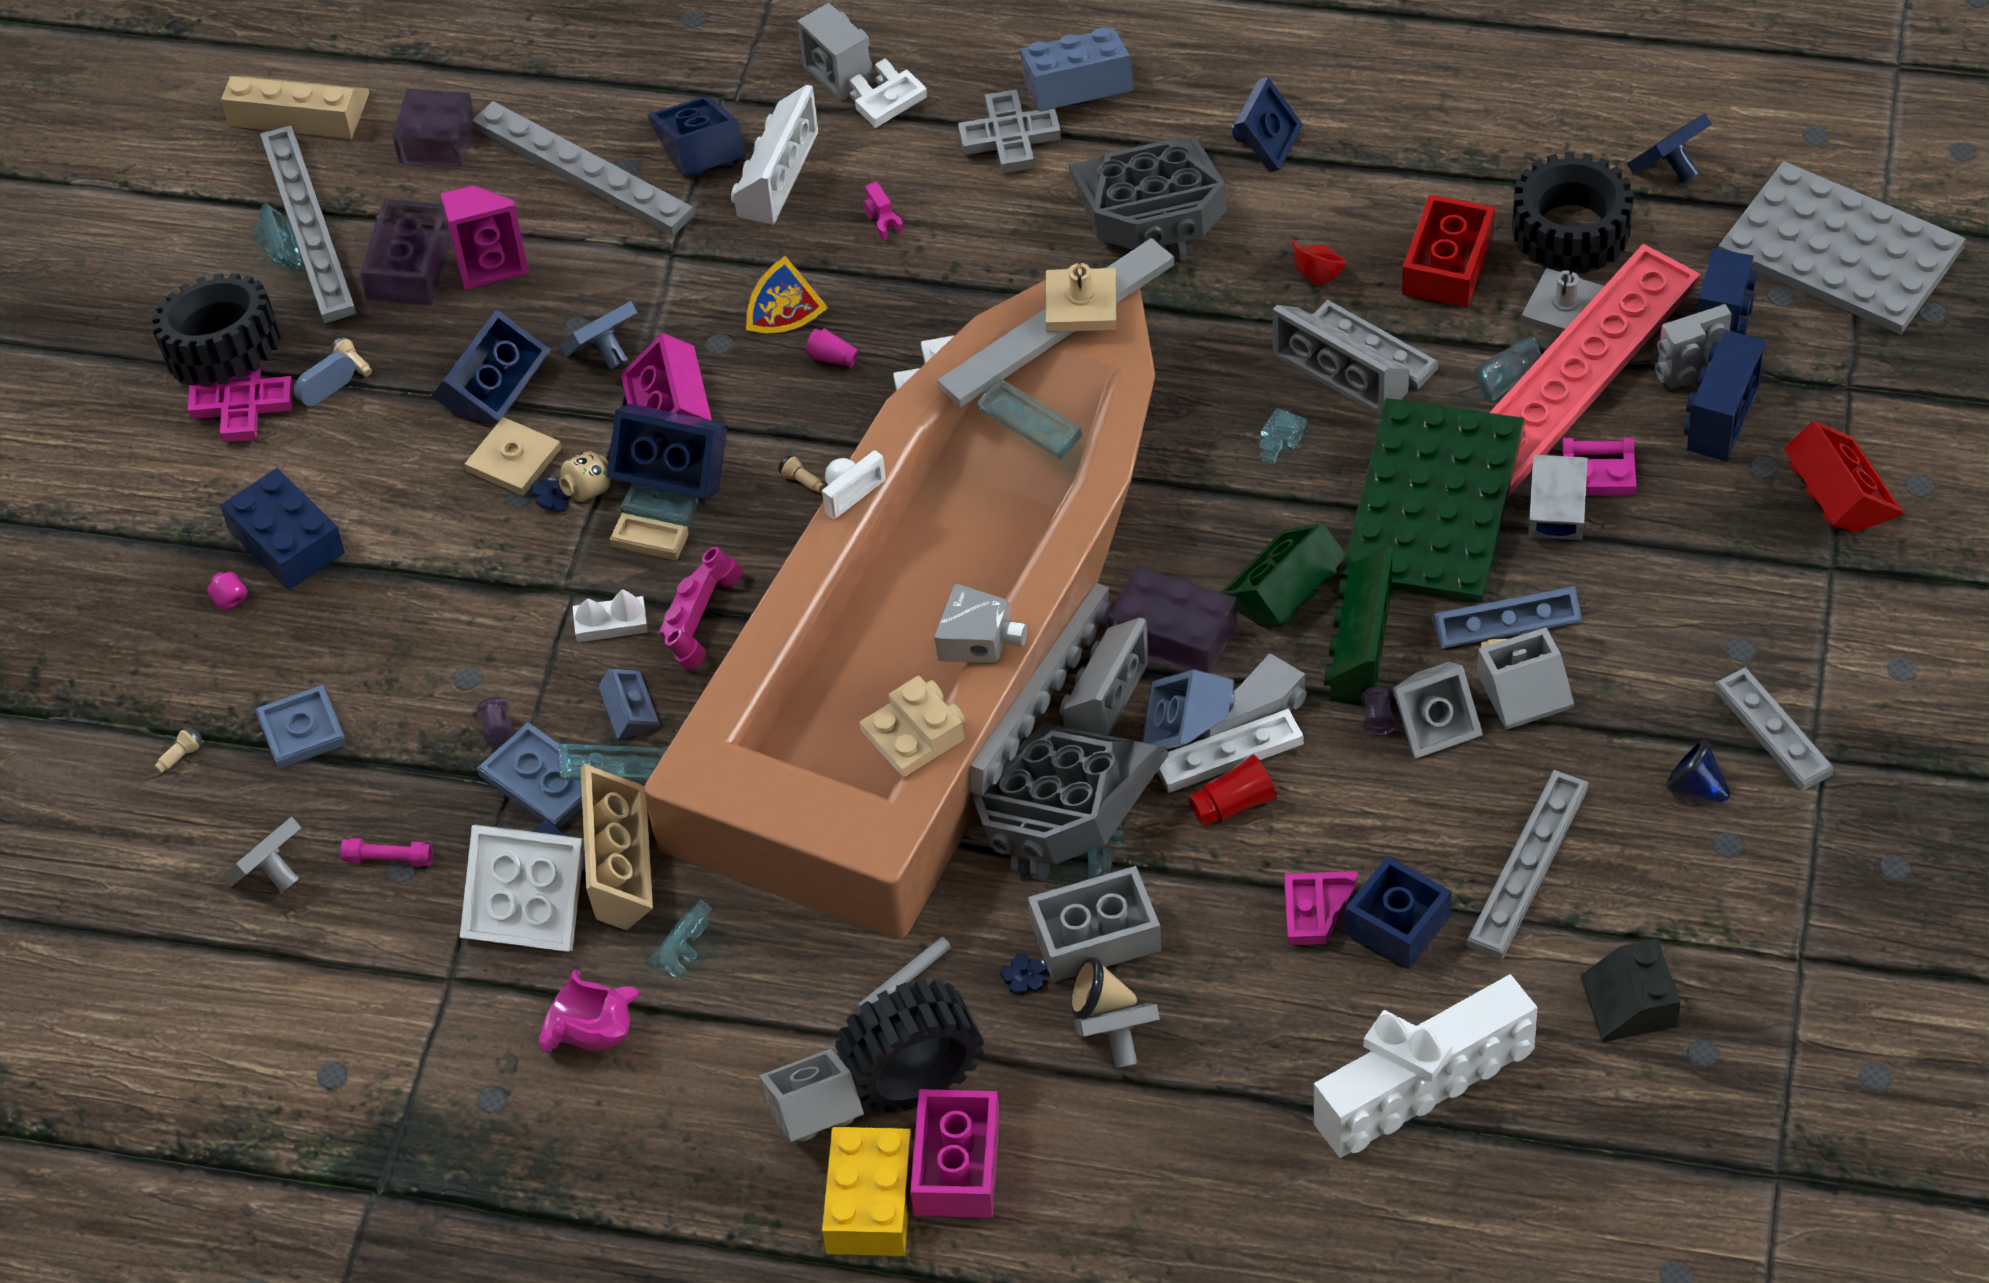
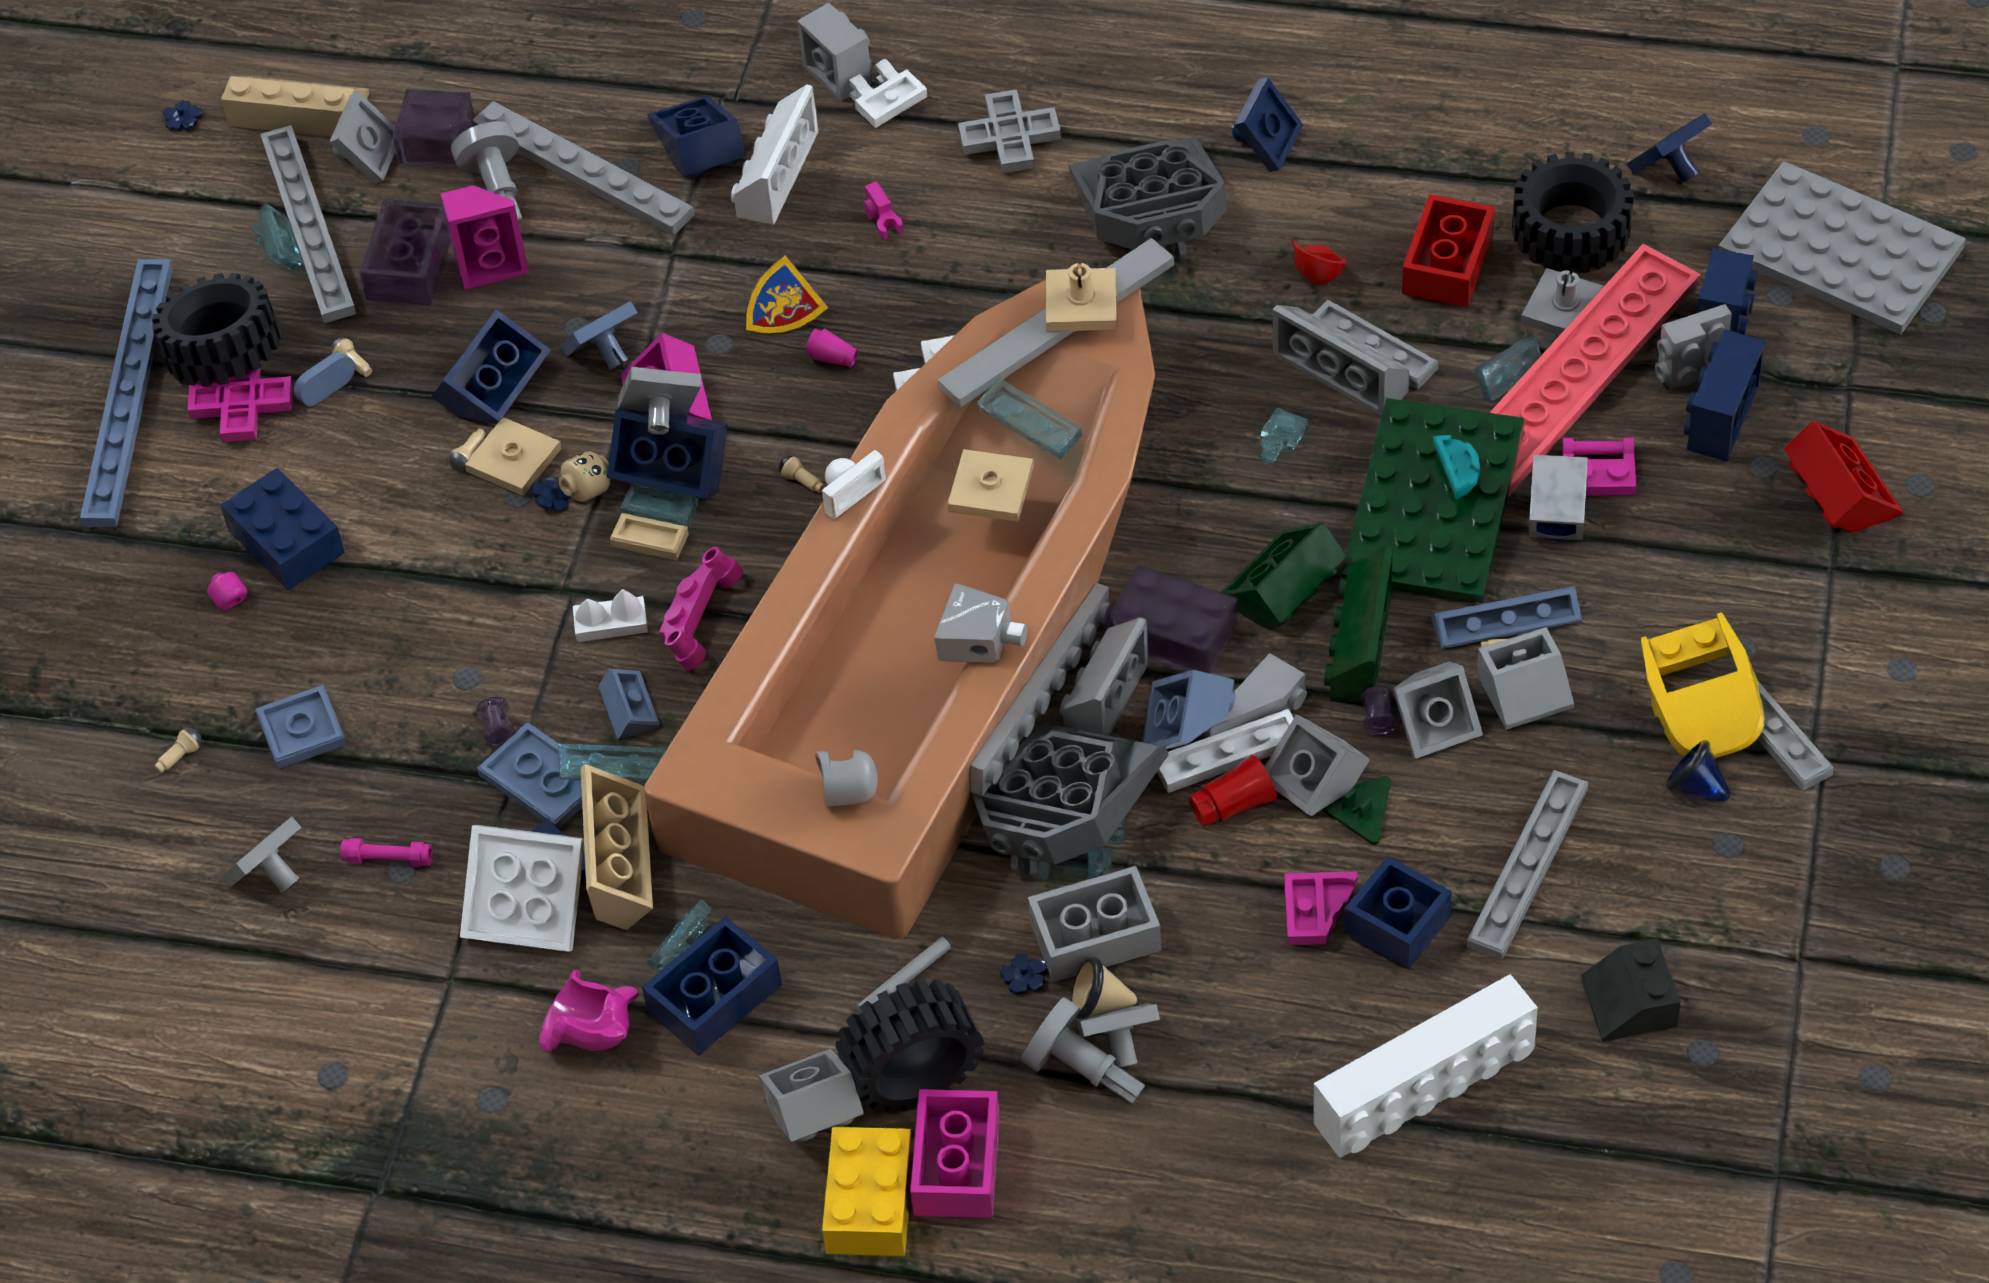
(125, 396): none -> sand blue plate
(182, 116): none -> dark blue plant
(364, 138): none -> light grey tile
(461, 455): none -> tan piece
(485, 151): none -> light grey piece
(660, 394): none -> light grey tile
(712, 985): none -> dark blue brick
(849, 780): none -> light grey helmet
(914, 726): tan plate -> none
(990, 485): none -> tan plate
(1057, 1039): none -> light grey piece
(1076, 69): sand blue brick -> none
(1313, 766): none -> light grey slope
(1363, 808): none -> dark green piece
(1408, 1045): white tile -> none
(1459, 463): none -> teal plate
(1719, 710): none -> yellow slope

